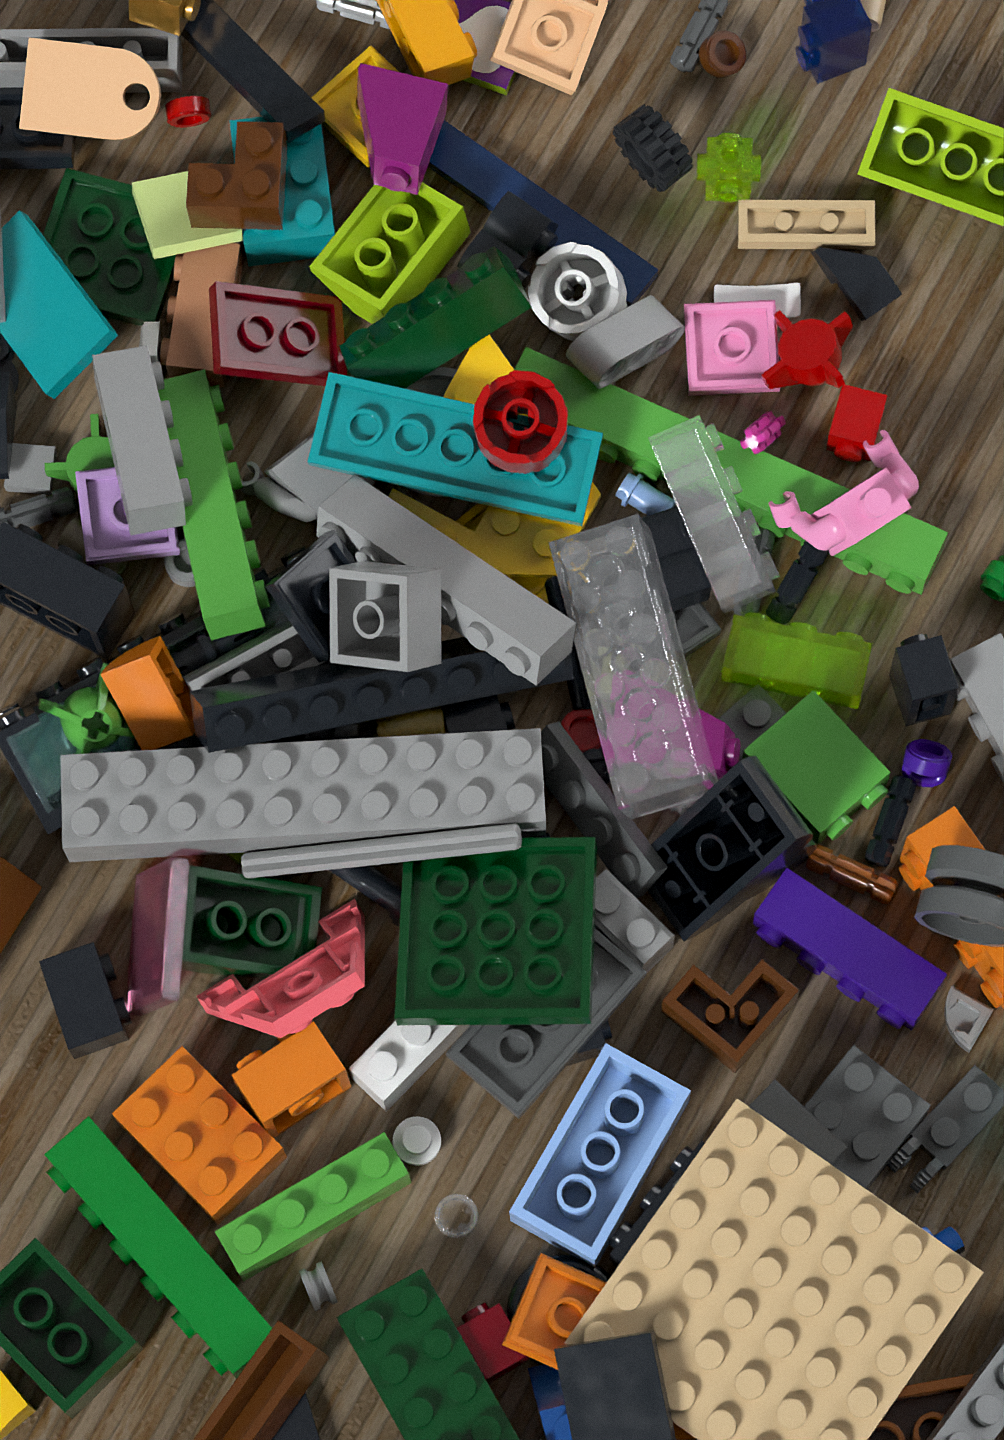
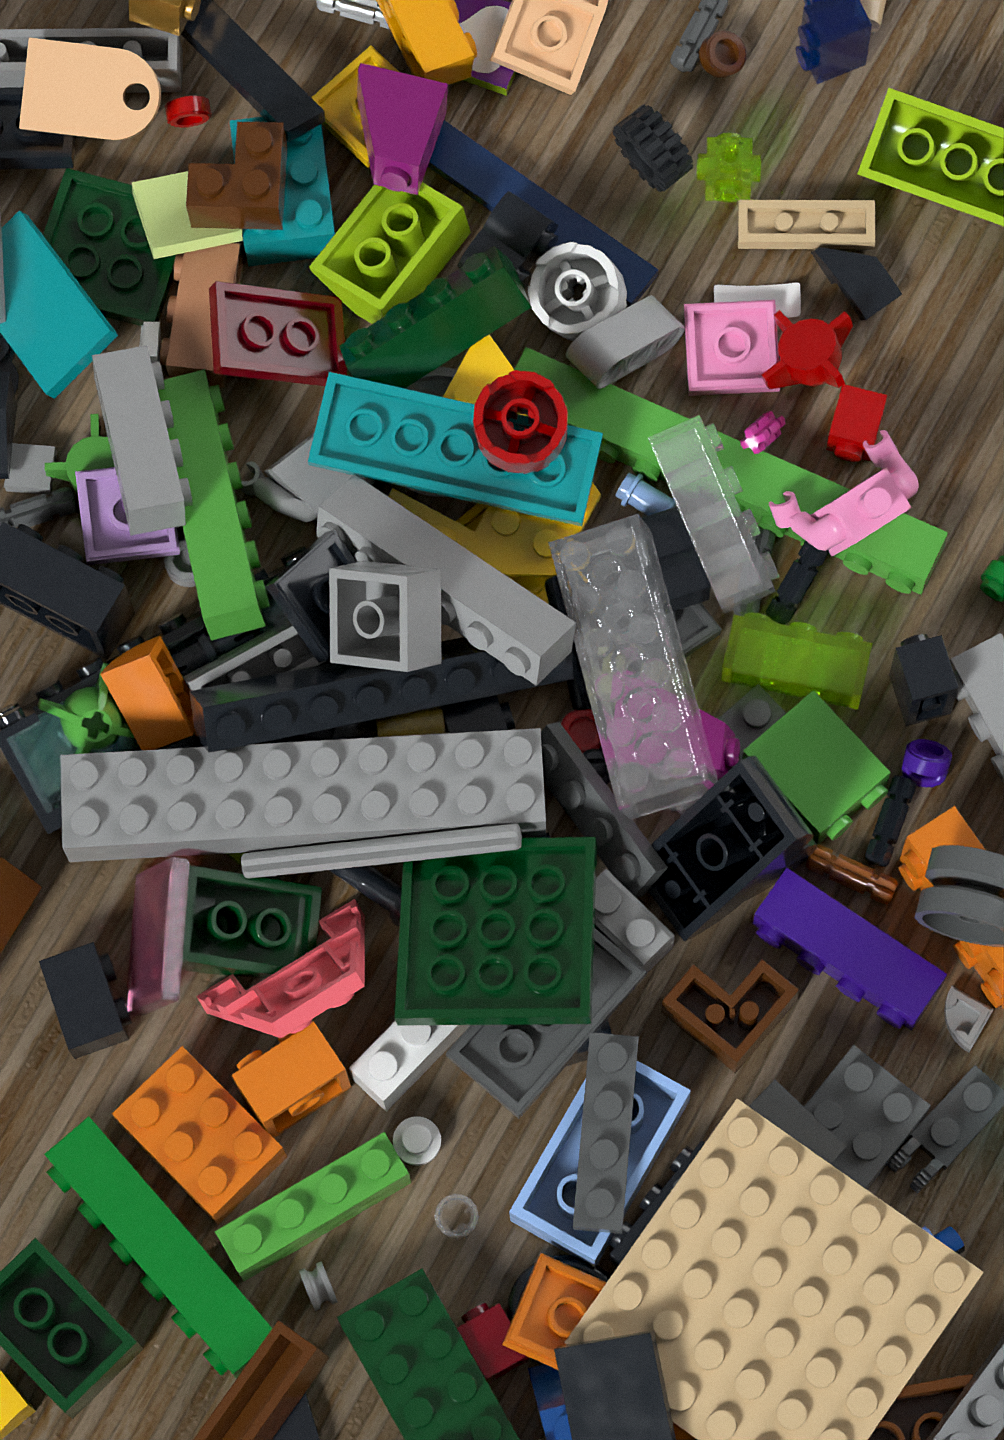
(605, 1133): none -> dark grey plate

